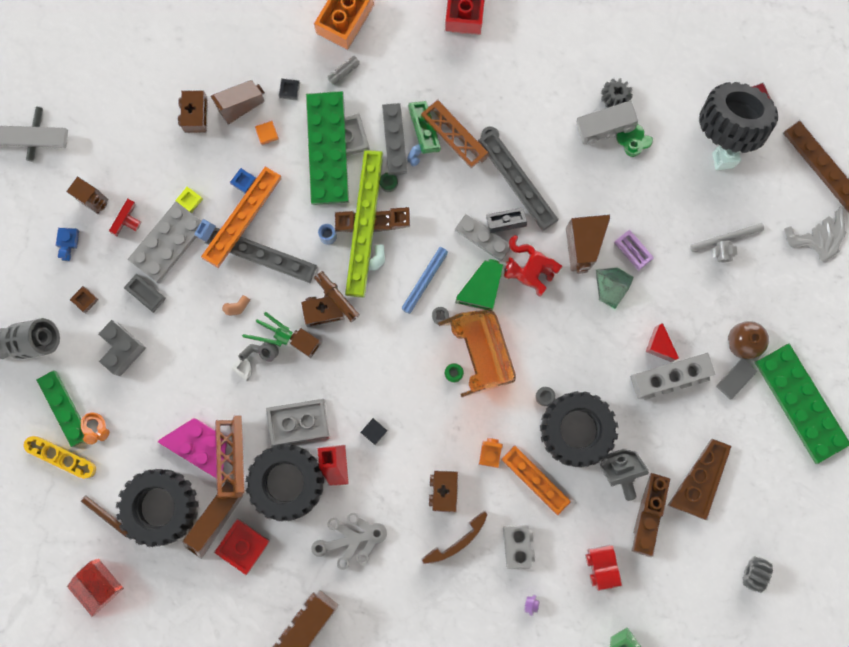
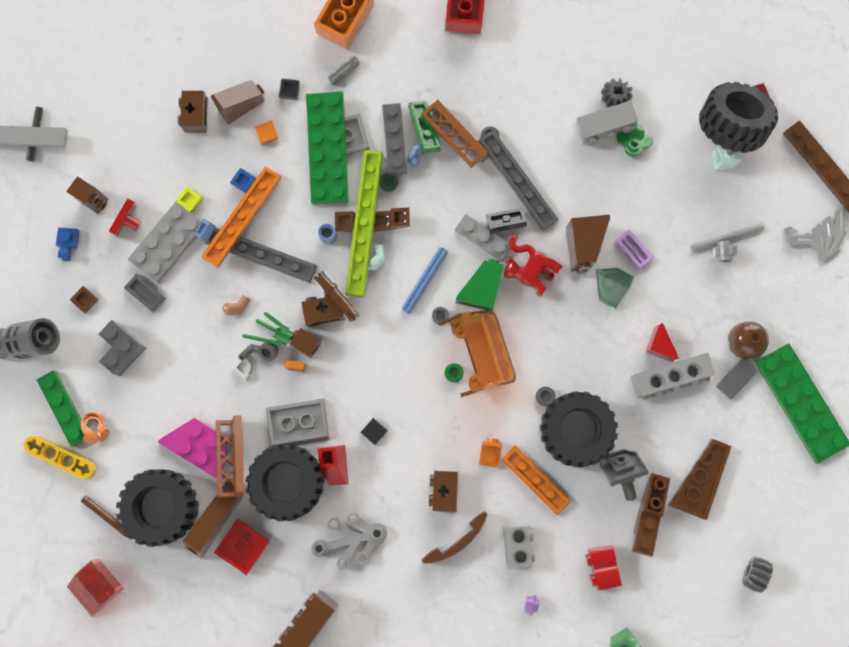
(295, 366): none -> orange tile

